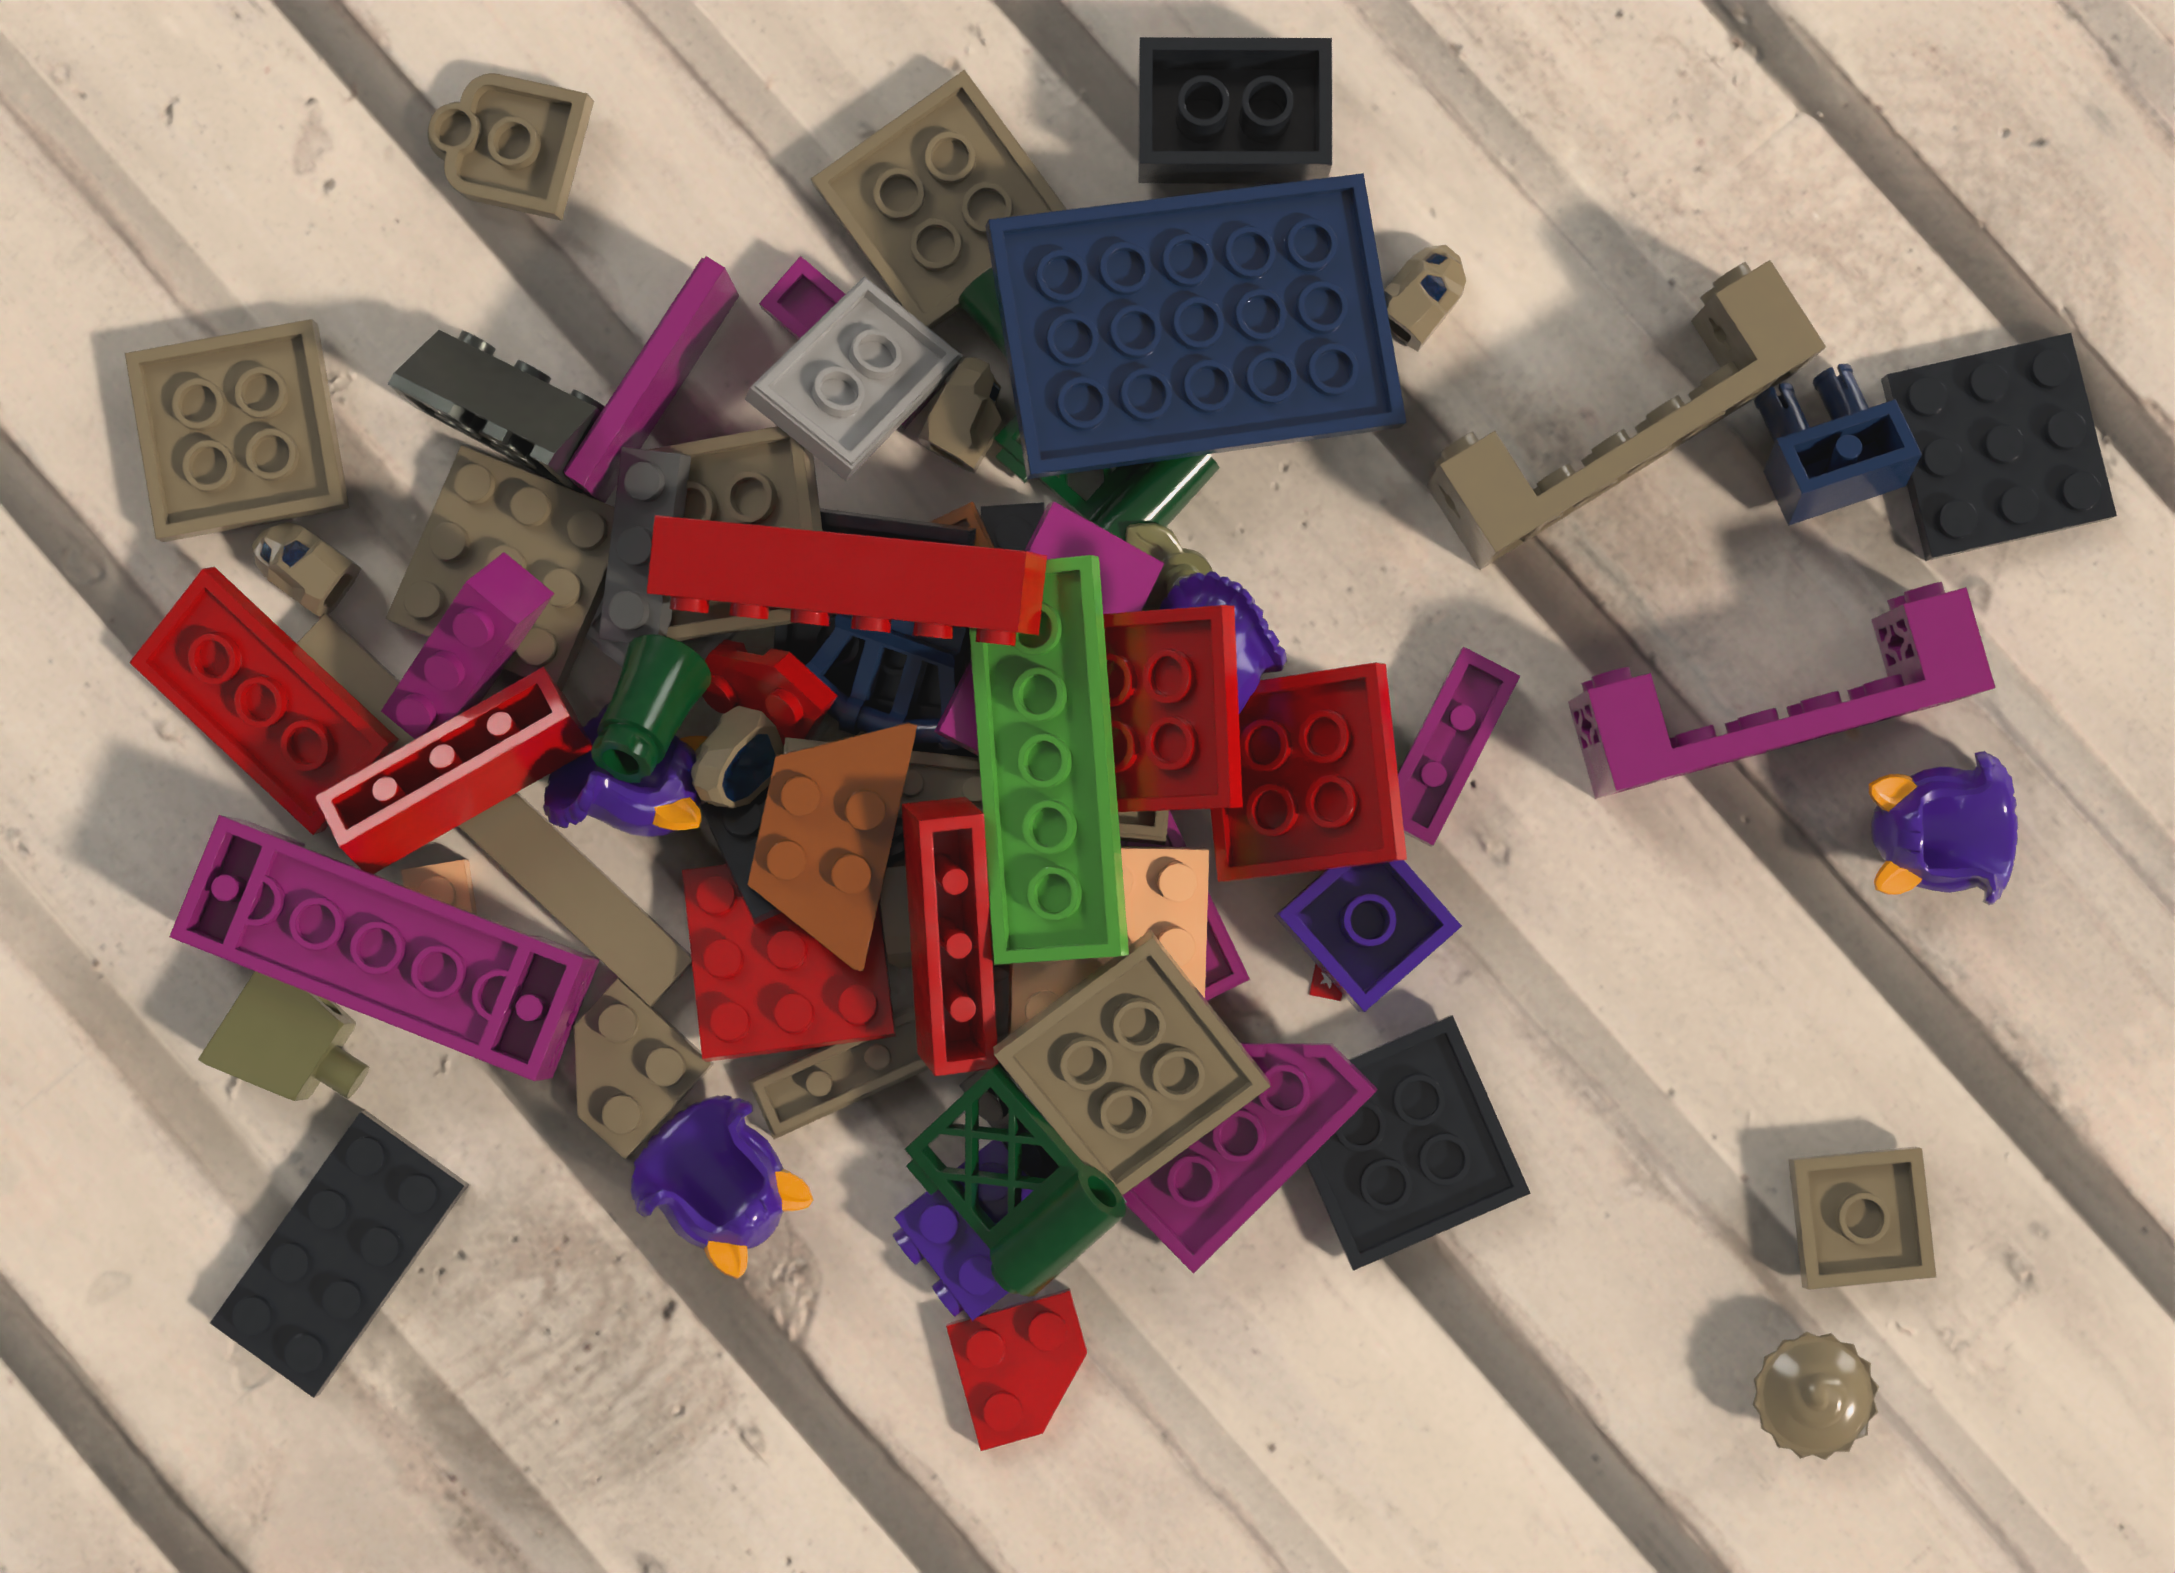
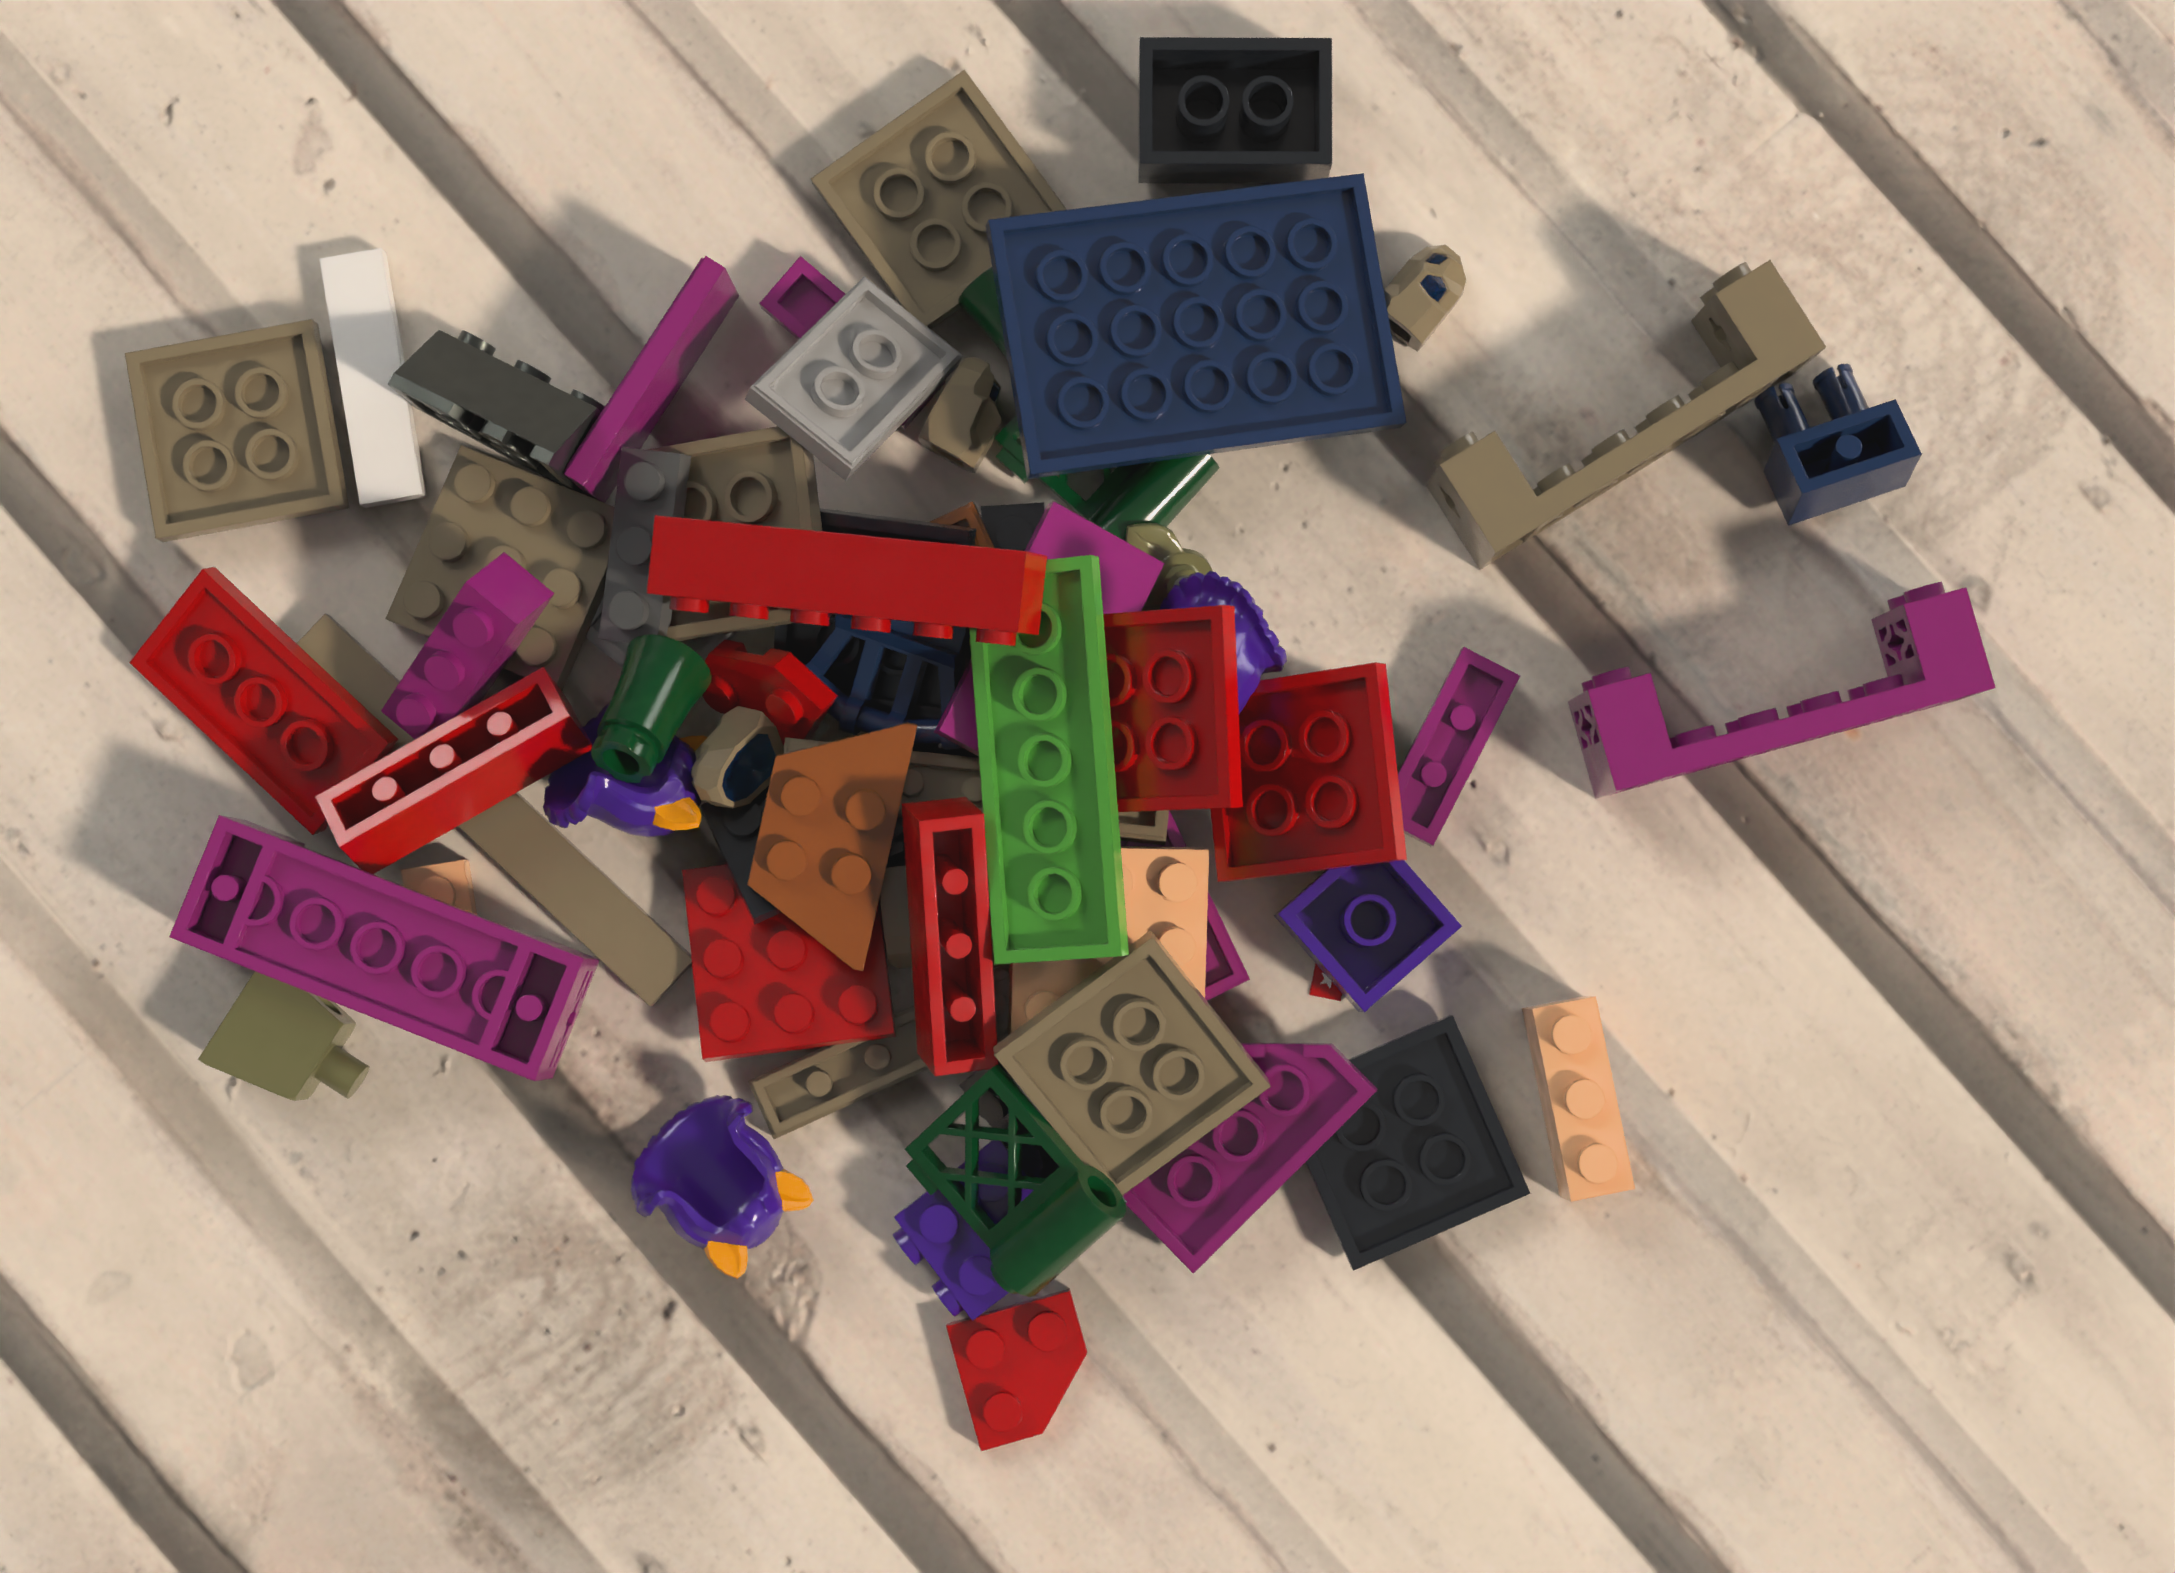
(304, 566): dark tan rock -> none
(339, 1253): black plate -> none
(366, 357): none -> white tile
(512, 143): dark tan plate -> none
(630, 1068): dark tan plate -> none
(1578, 1098): none -> light nougat brick
(1815, 1395): dark tan piece -> none
(1862, 1218): dark tan plate -> none
(1946, 829): dark purple hair -> none
(2001, 447): black plate -> none

